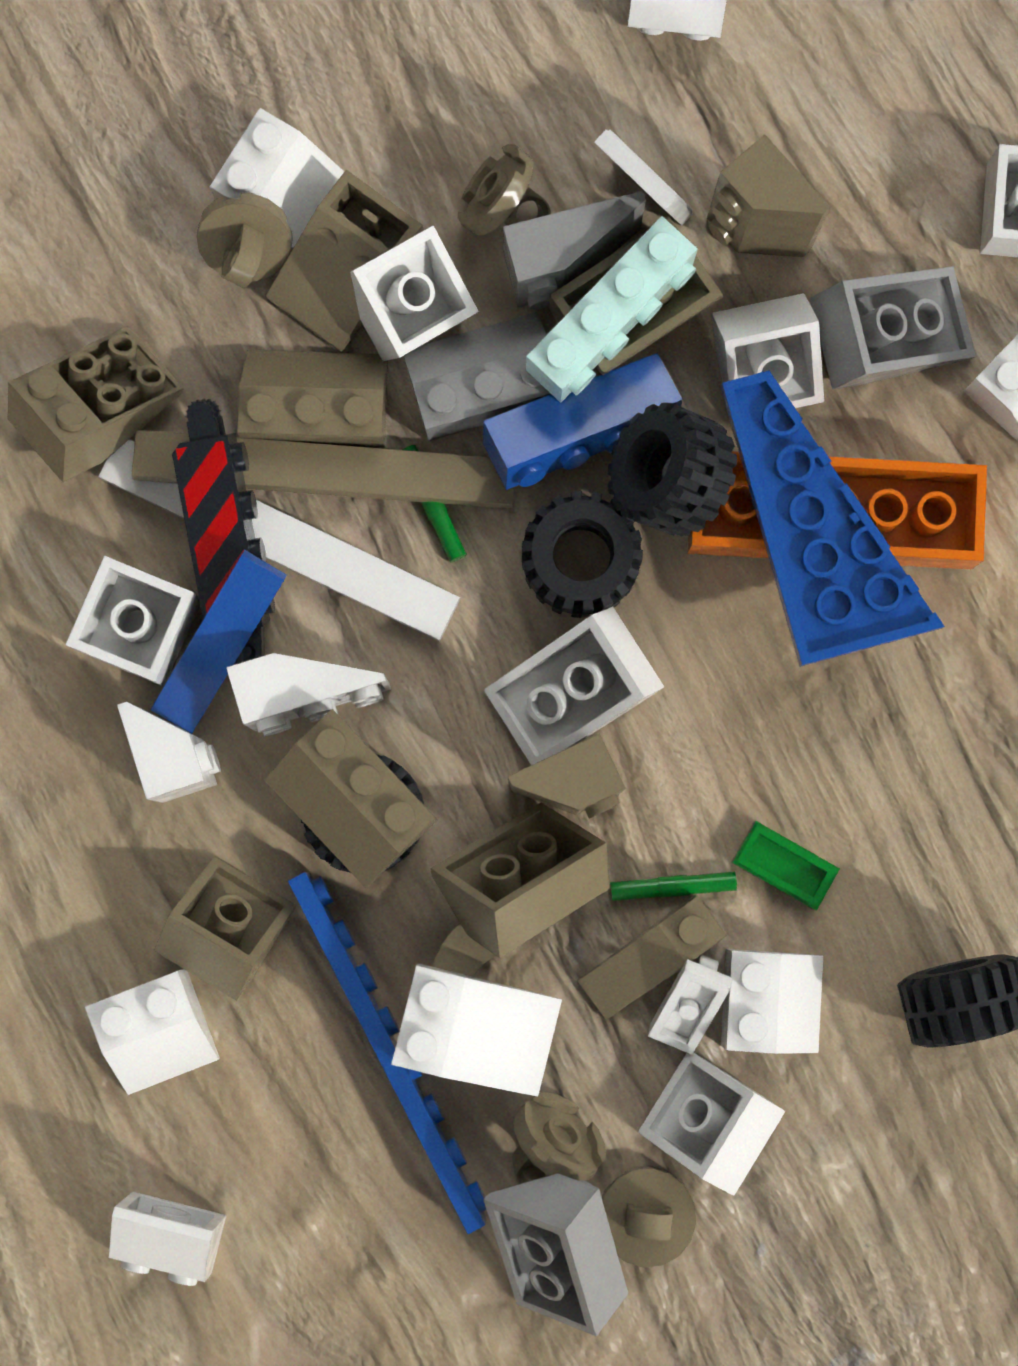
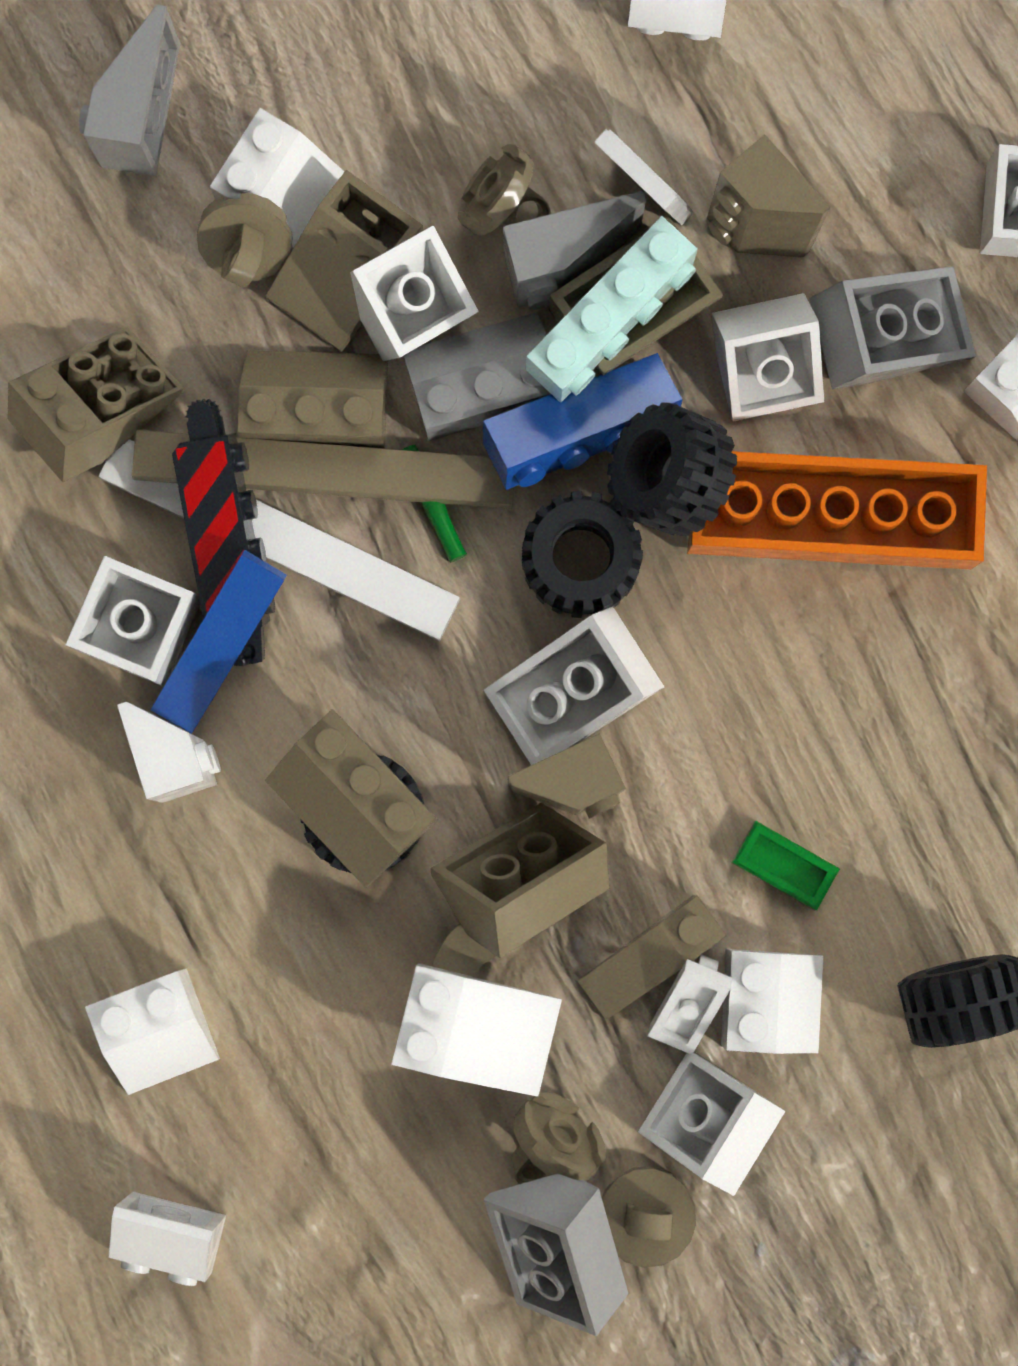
(133, 99): none -> light grey slope
(224, 927): dark tan slope -> none
(288, 687): white slope -> none
(380, 1030): blue plate -> none
(673, 886): green piece -> none
(824, 550): blue wing -> none

